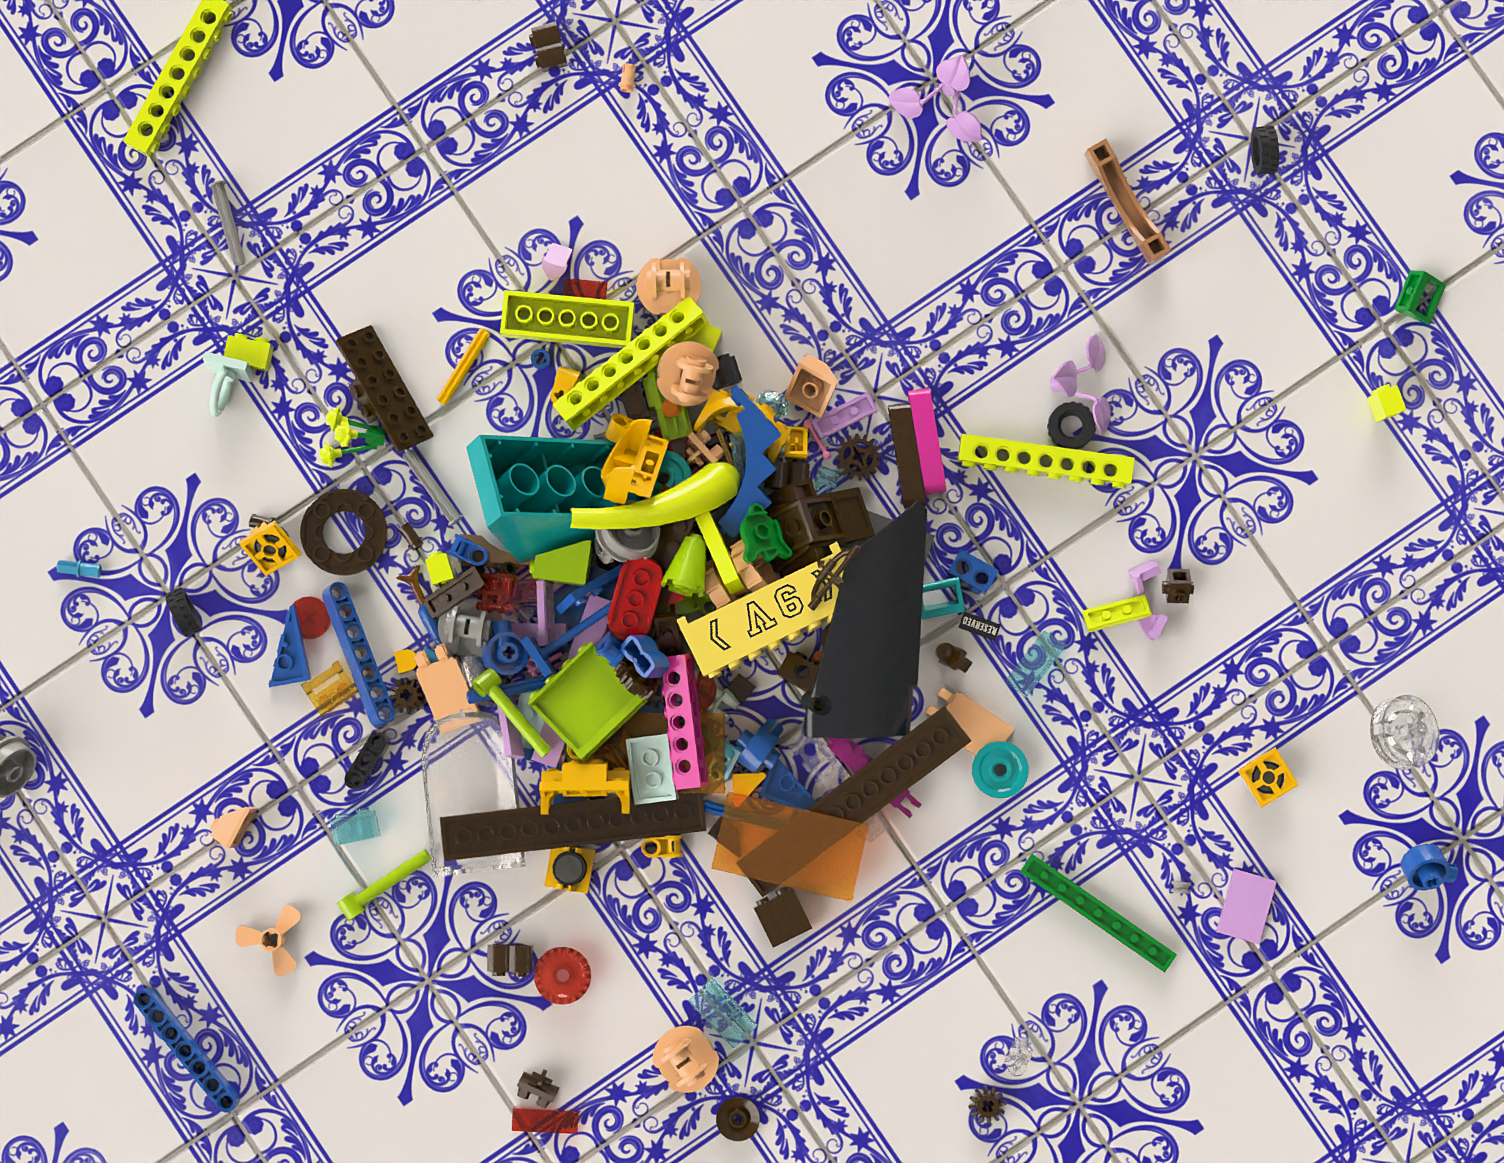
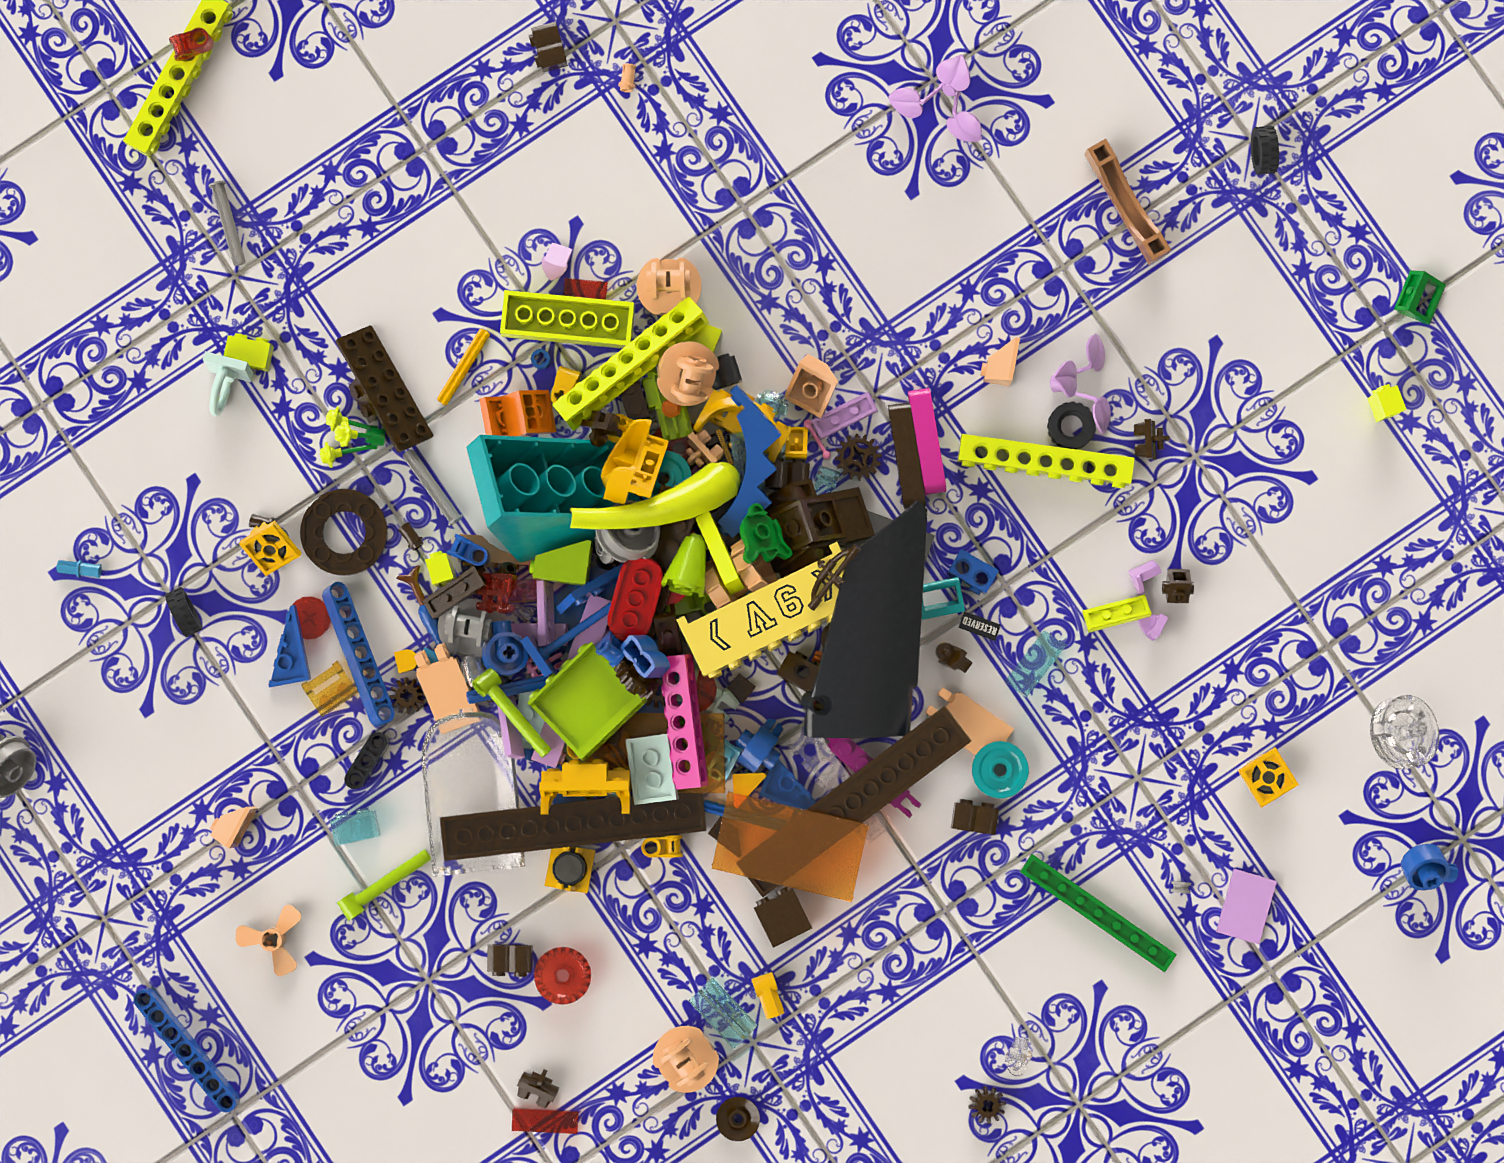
(186, 44): none -> clear red piece
(518, 414): none -> orange bracket
(601, 426): none -> dark brown hips
(766, 990): none -> yellow piece
(975, 818): none -> dark brown brick
(1001, 364): none -> light nougat slope
(1148, 430): none -> dark brown hips

